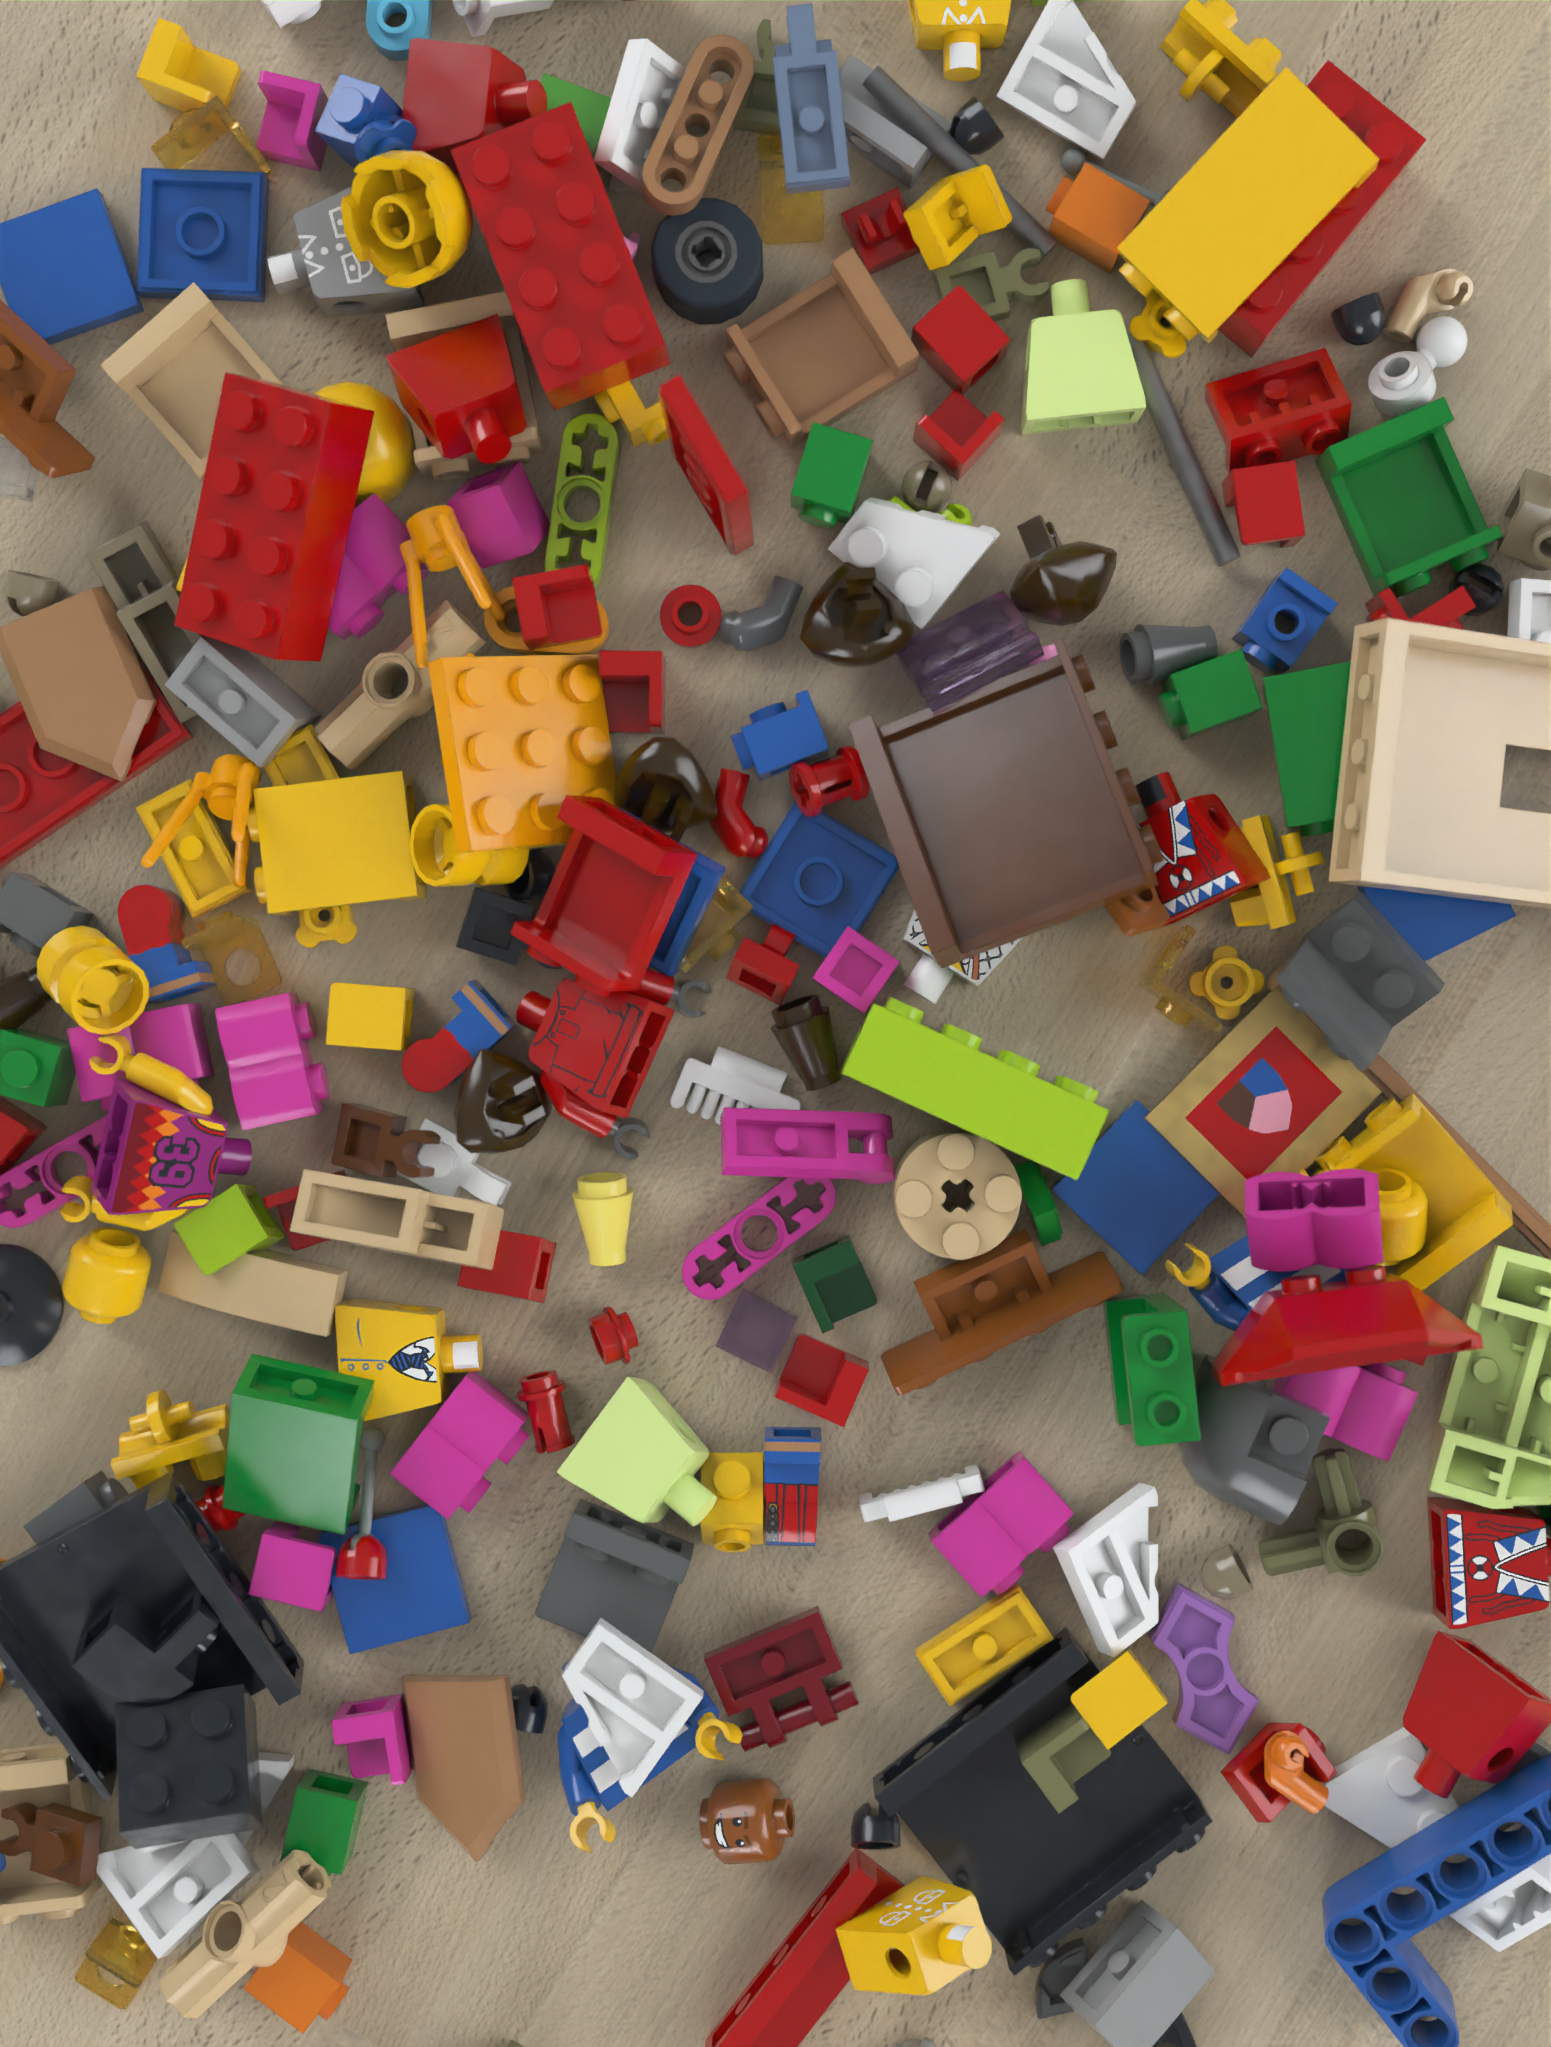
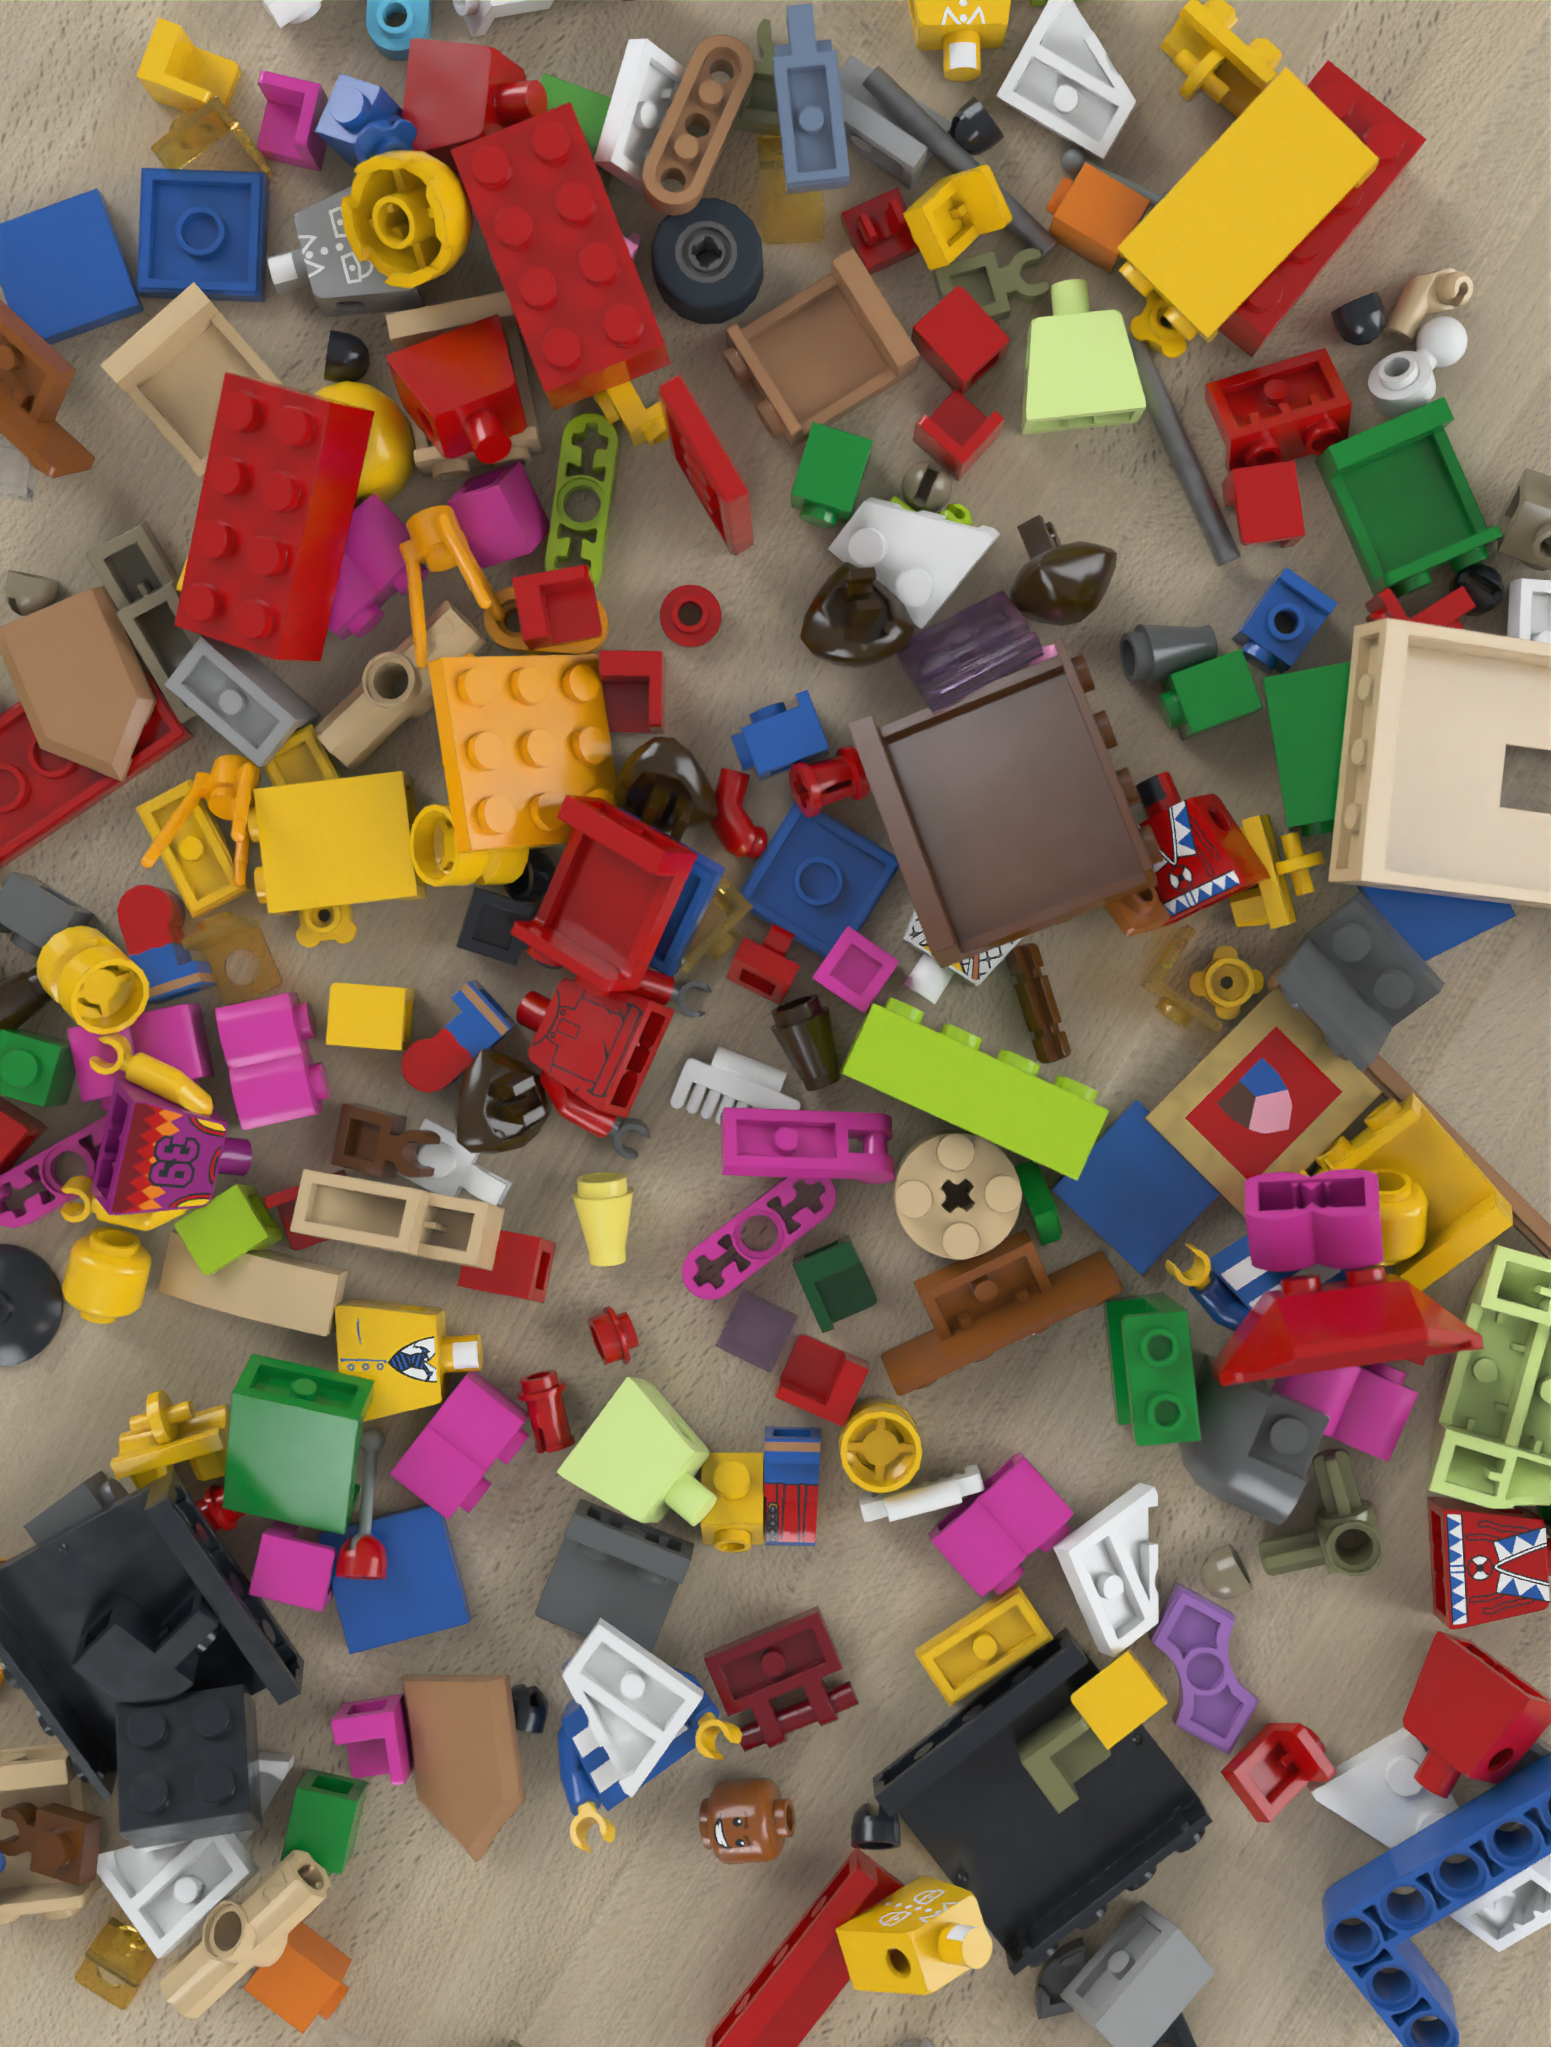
(345, 358): none -> black hinge
(765, 623): dark grey arm -> none
(880, 1445): none -> yellow wheel
(1038, 1003): none -> reddish brown axle
(1286, 1774): orange arm -> none

